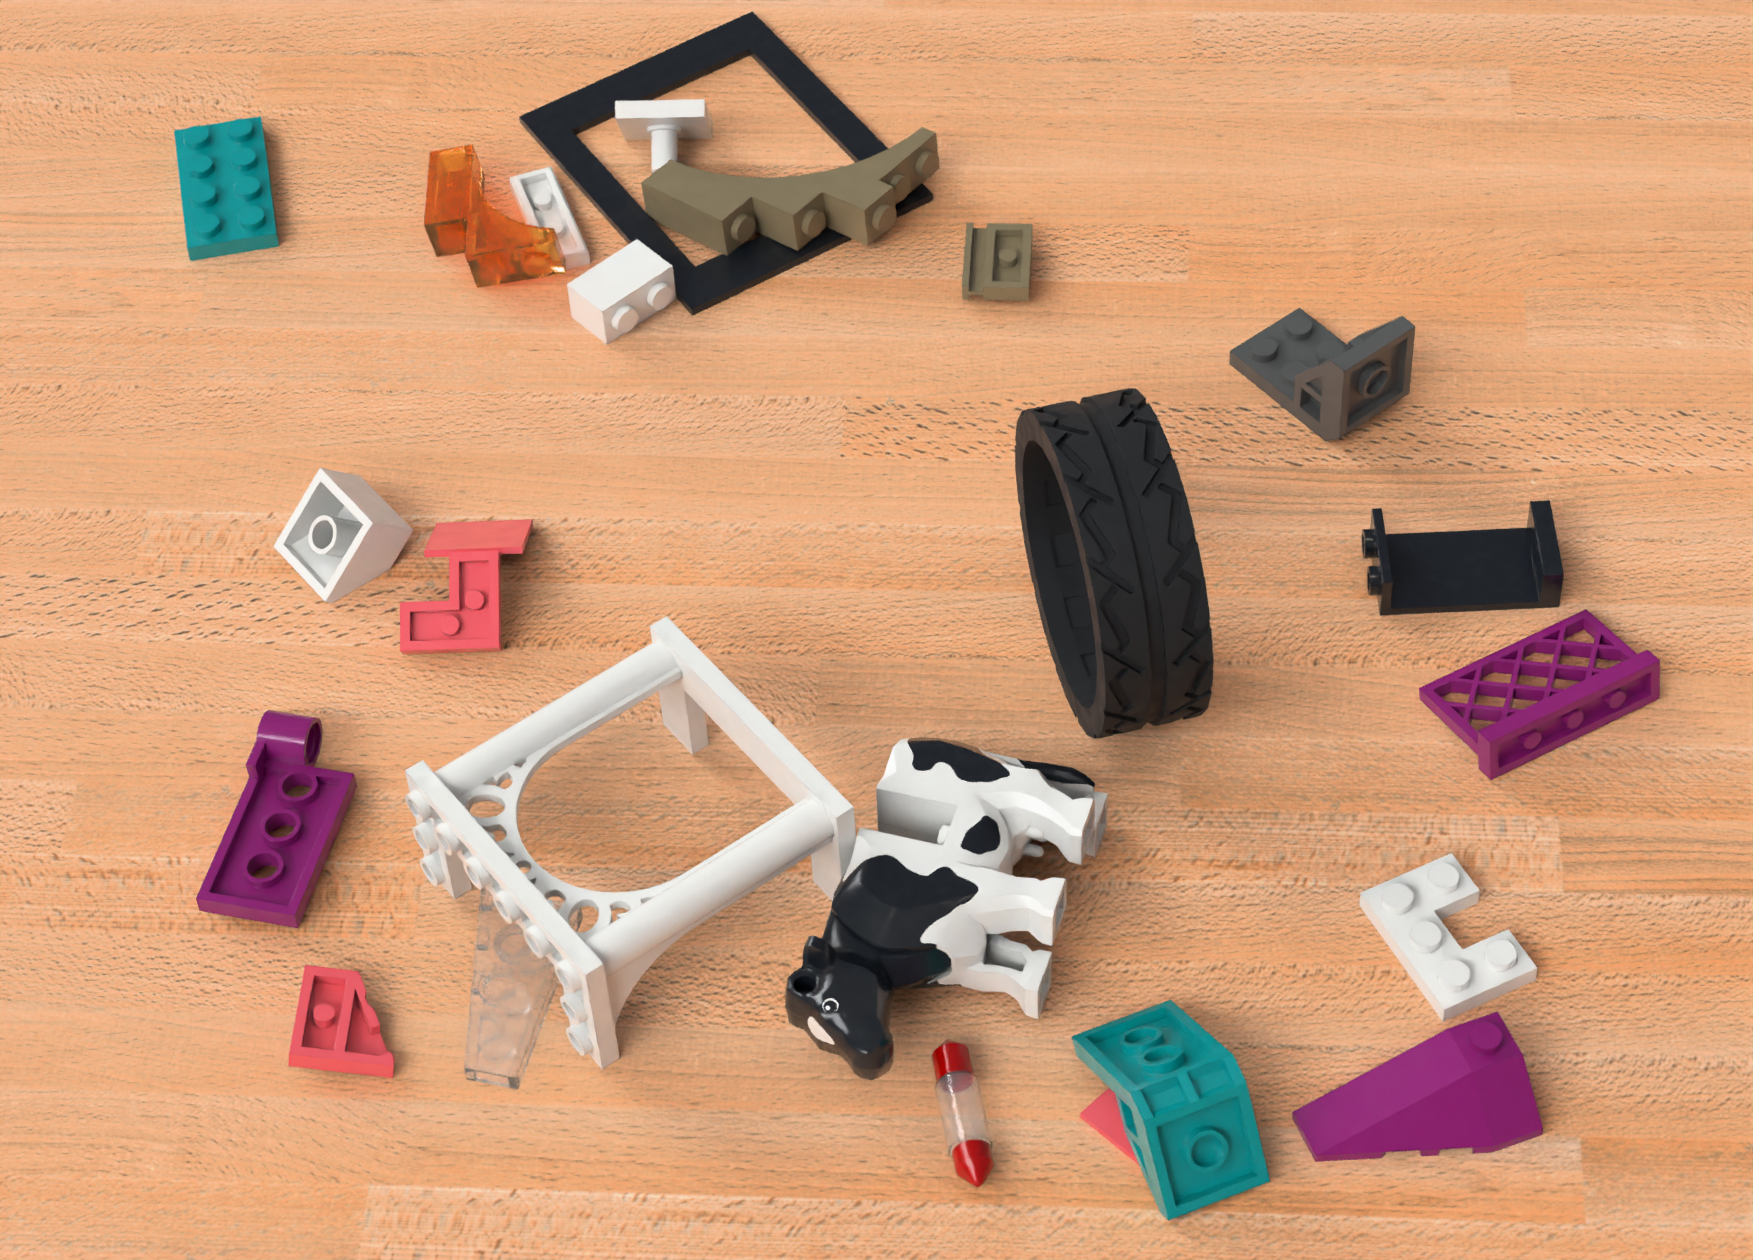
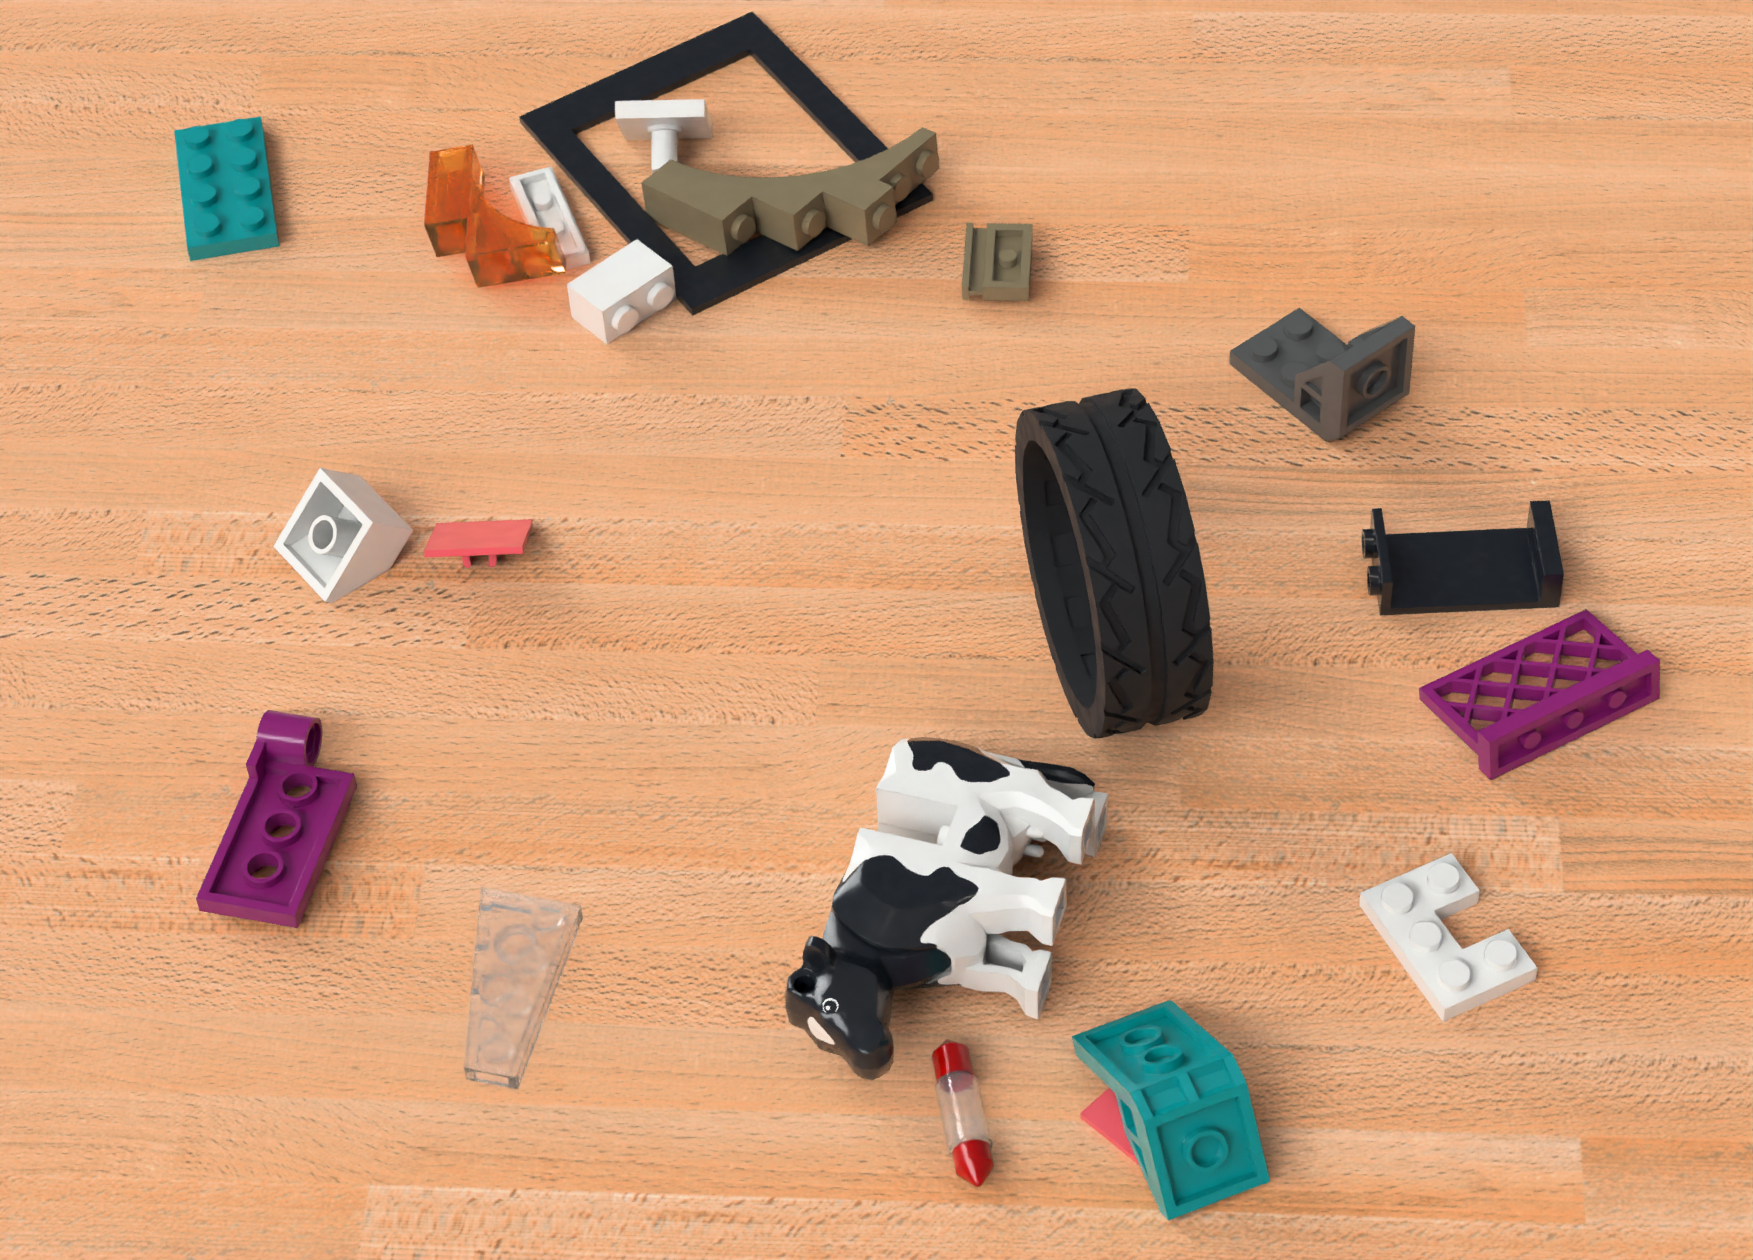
(337, 1026): coral wing -> none
(468, 619): coral plate -> none
(609, 959): white arch -> none
(1442, 1094): magenta wedge -> none

